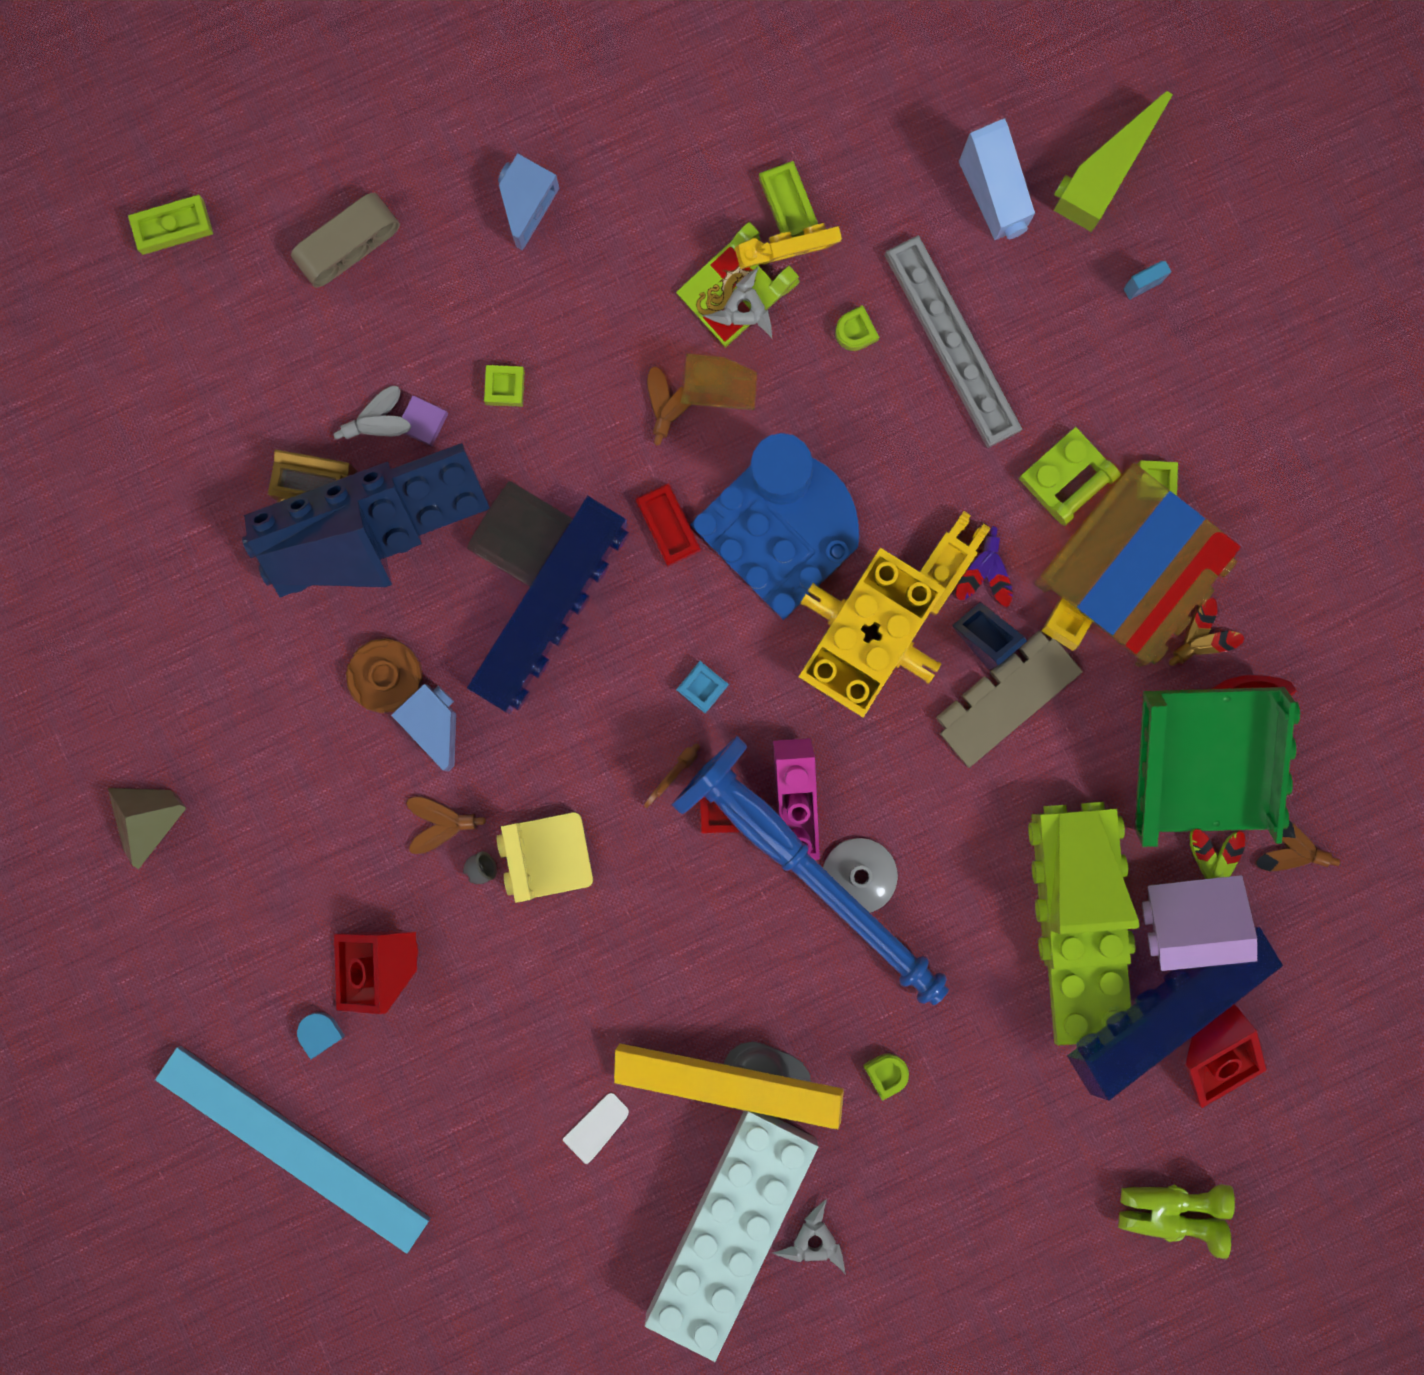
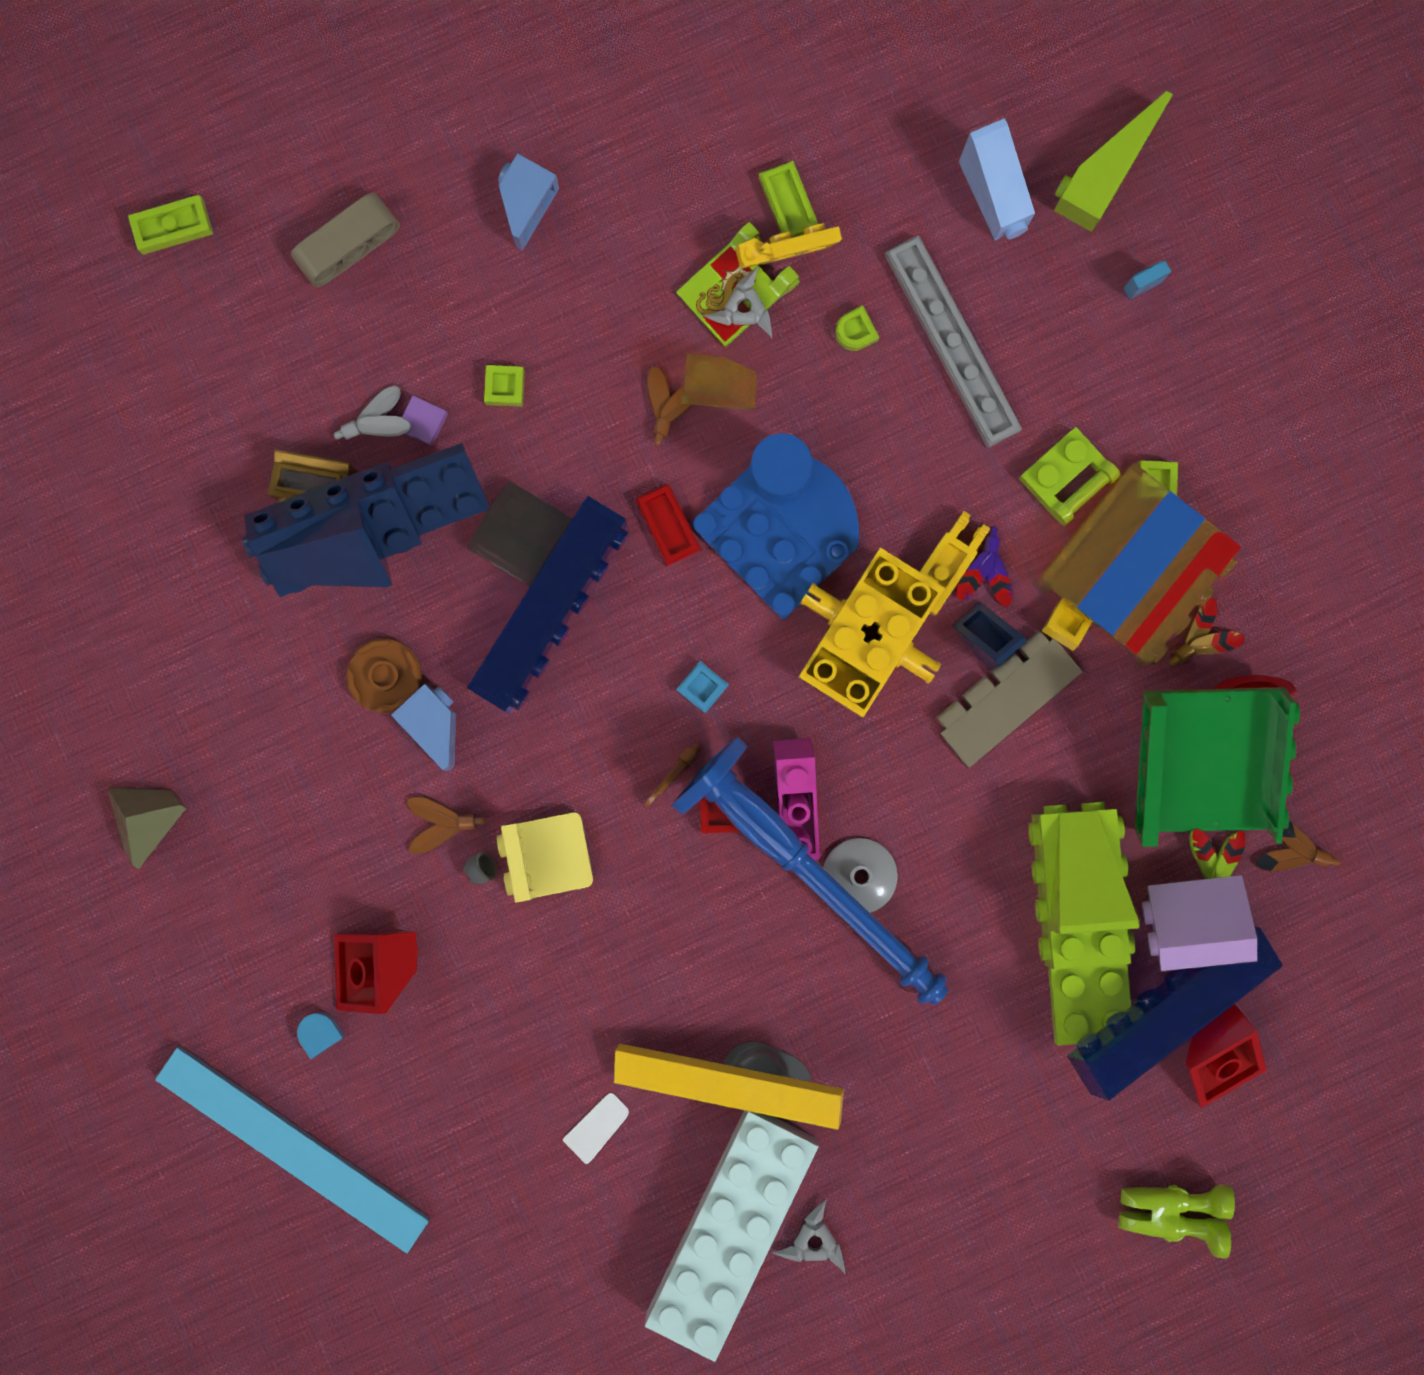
(887, 1074): lime tile -> none

